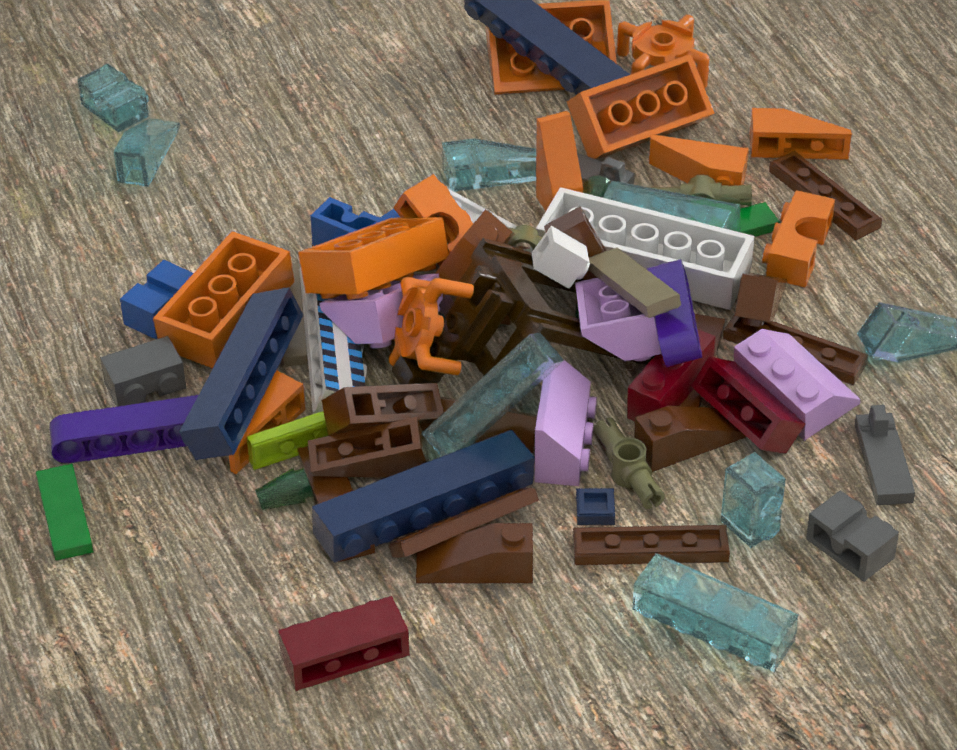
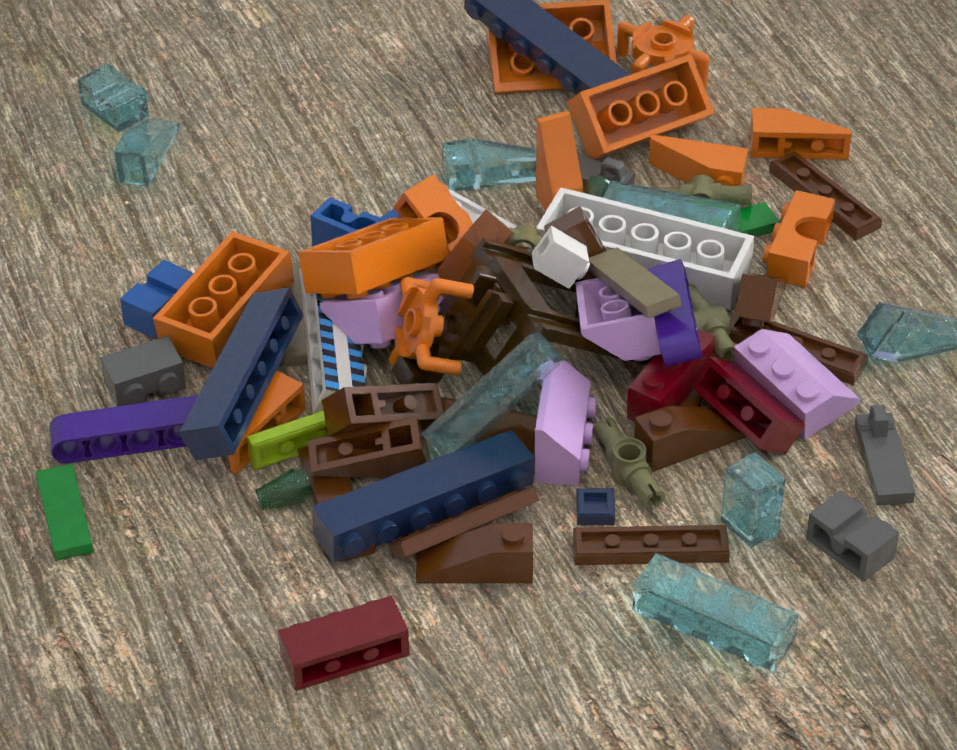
(715, 322): none -> olive pin

